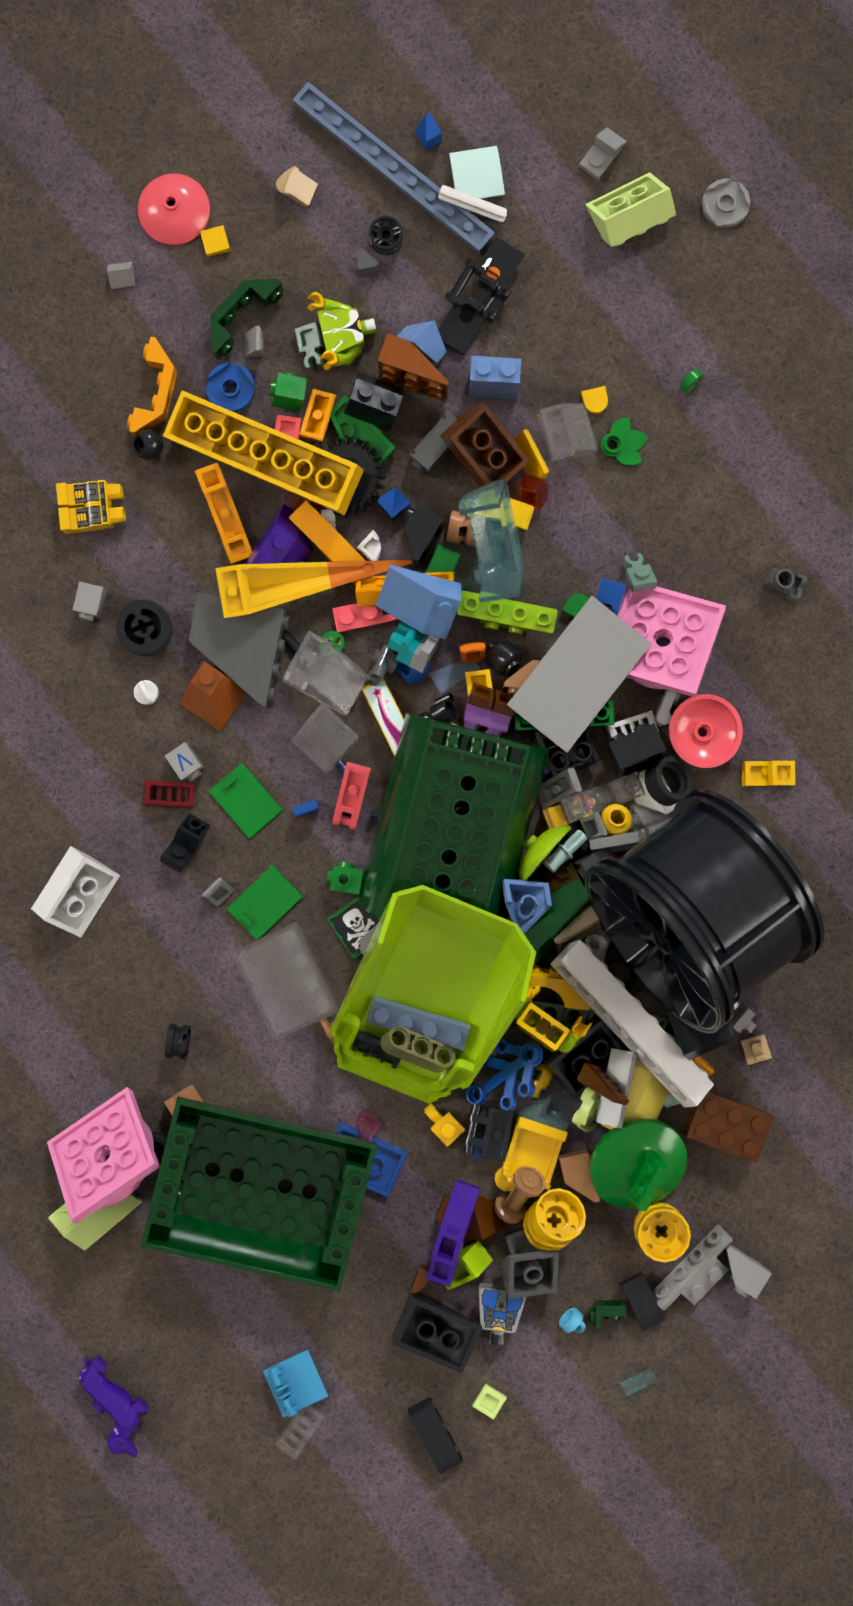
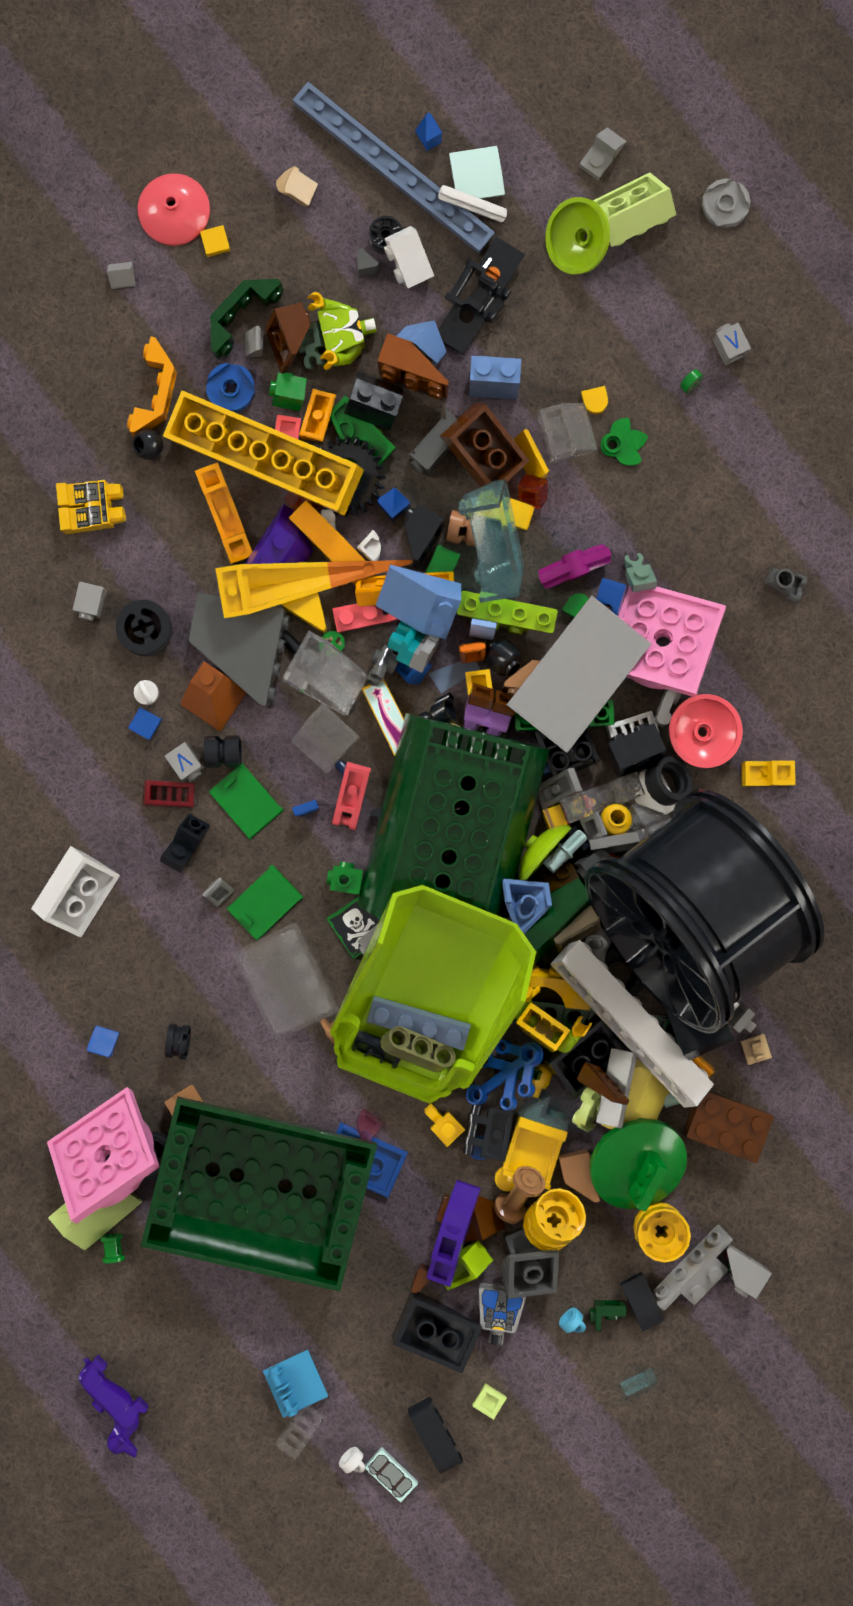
(103, 1041): none -> slope
(112, 1248): none -> green bush
(145, 723): none -> blue tile
(222, 751): none -> black wheel
(286, 332): none -> reddish brown slope
(309, 610): none -> yellow slope
(352, 1461): none -> white tile
(391, 1474): none -> tile
(409, 257): none -> white brick
(482, 629): none -> light blue slope
(567, 233): none -> lime dish
(574, 565): none -> magenta piece
(731, 343): none -> light grey brick

